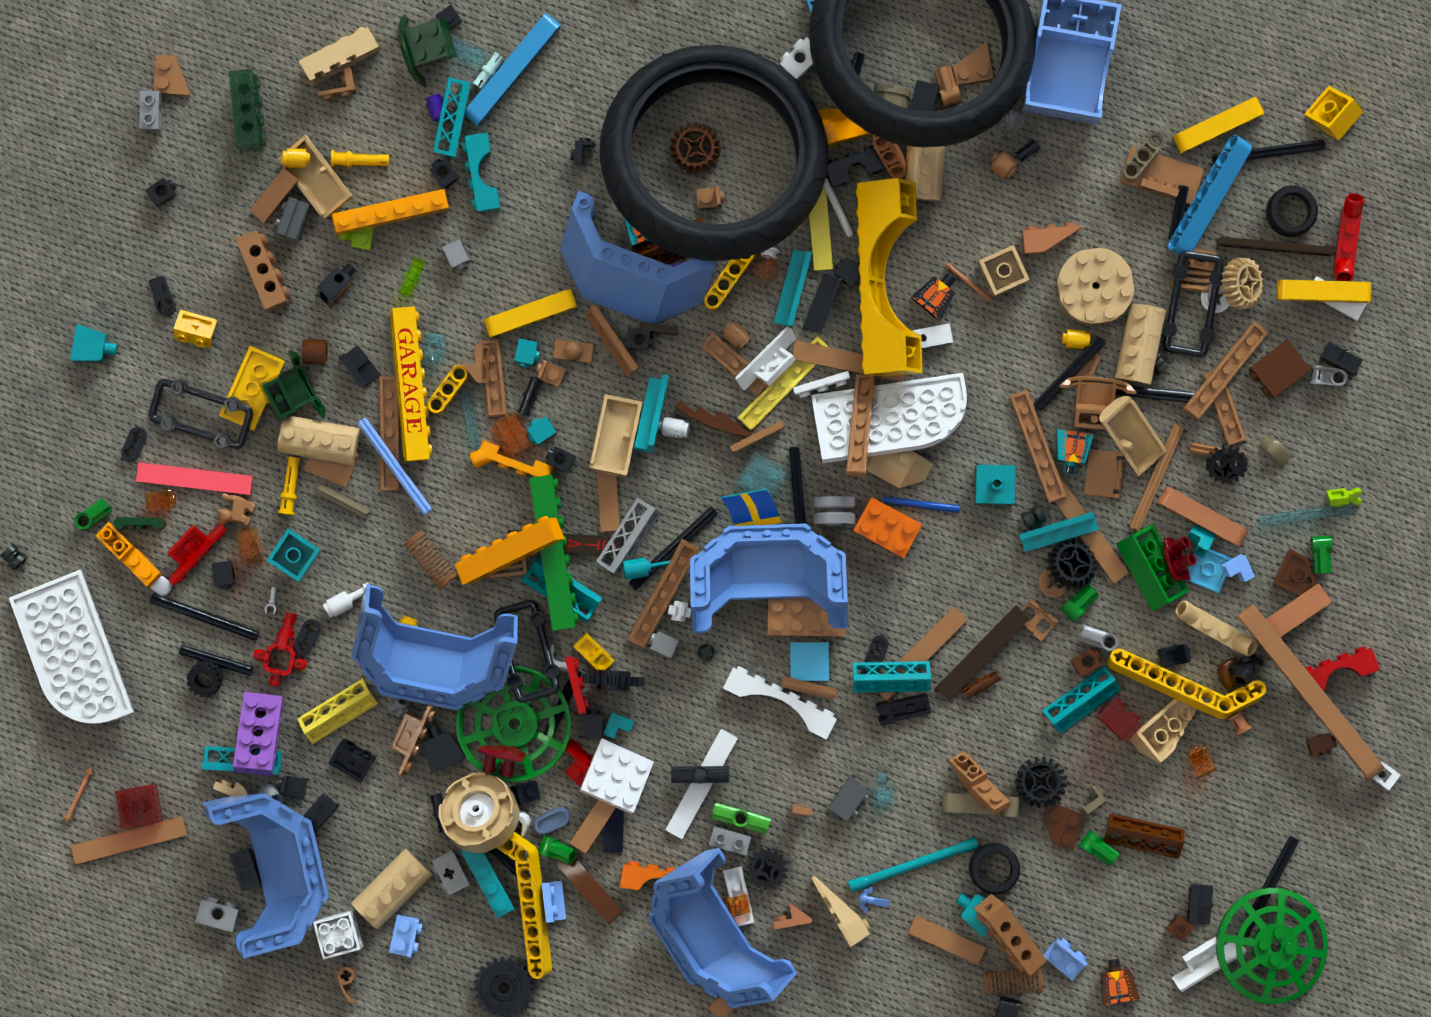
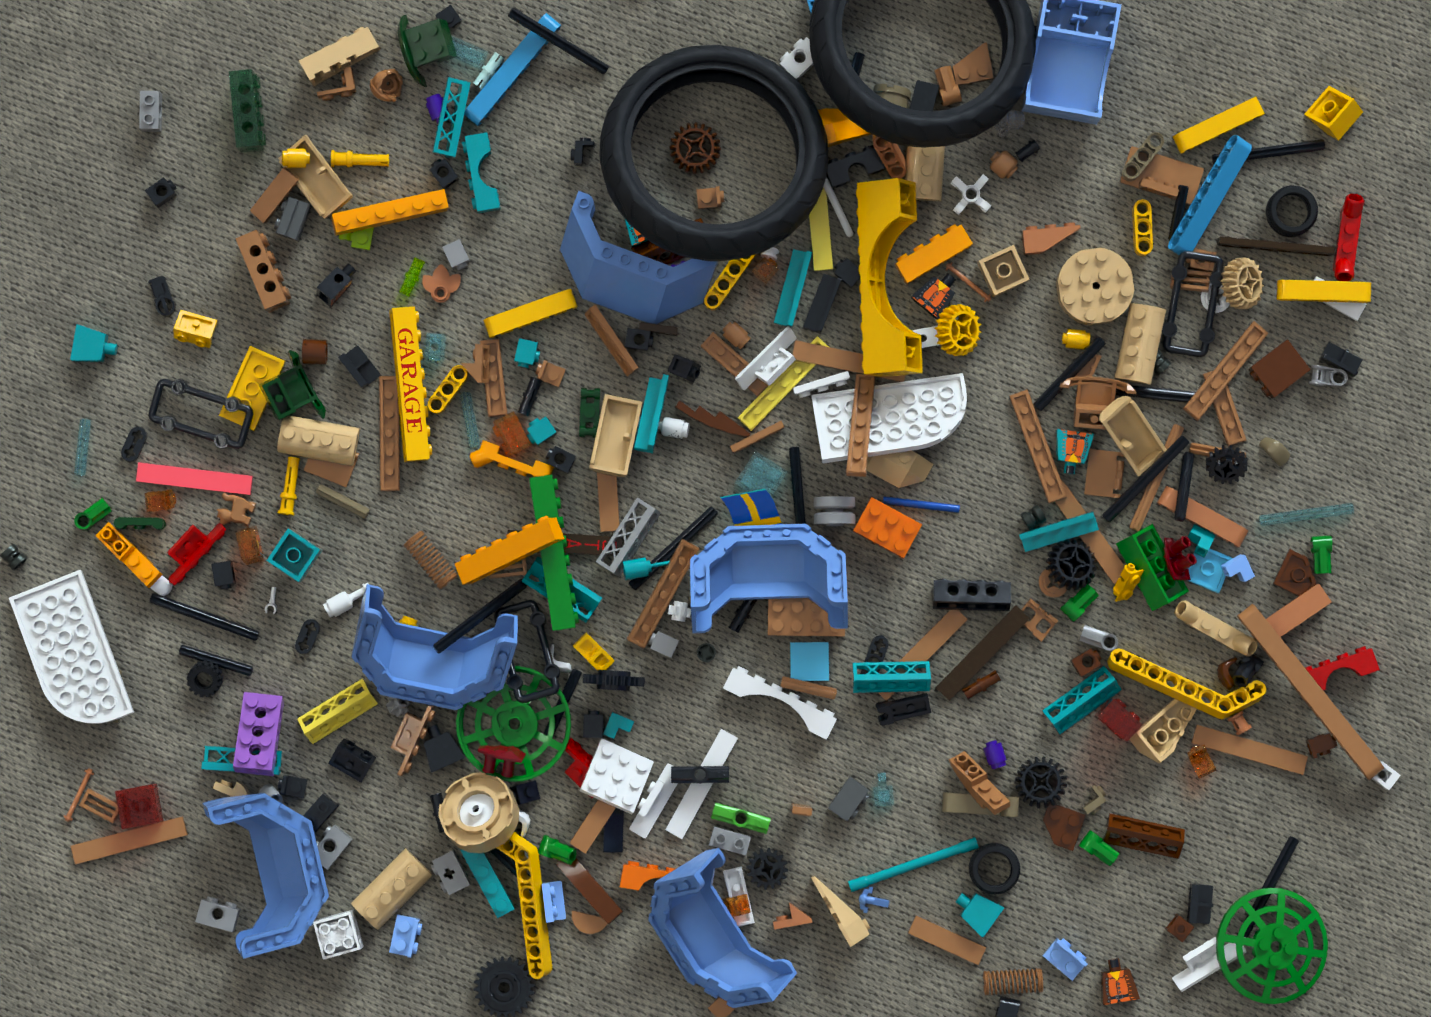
(82, 446): none -> clear light blue axle
(115, 812): none -> medium nougat tile
(169, 77): medium nougat wing -> none
(245, 869): black hinge -> none
(283, 641): red piece -> none
(340, 840): none -> light grey brick
(342, 981): medium nougat panel -> none
(386, 92): none -> medium nougat hair
(395, 467): light blue axle -> none
(441, 281): none -> nougat plate
(479, 616): none -> black axle
(551, 820): sand blue tile -> none
(558, 41): none -> black axle
(573, 351): medium nougat tile -> none
(577, 684): red wing -> none
(588, 923): none -> medium nougat tile
(589, 412): none -> dark green plate
(654, 804): none -> white bracket
(684, 368): none -> black bracket
(742, 614): none -> black pin
(933, 254): none -> light orange brick
(952, 330): none -> yellow gear
(979, 602): none -> black brick
(981, 203): none -> white pin
(995, 484): teal brick -> none
(995, 754): none -> dark purple brick
(1010, 935): medium nougat brick -> none
(1124, 588): none -> yellow hinge
(1145, 478): none -> black axle
(1146, 219): none -> yellow beam
(1174, 655): black bracket -> none
(1184, 487): none -> black axle
(1250, 749): none -> medium nougat tile
(1341, 497): lime plate -> none

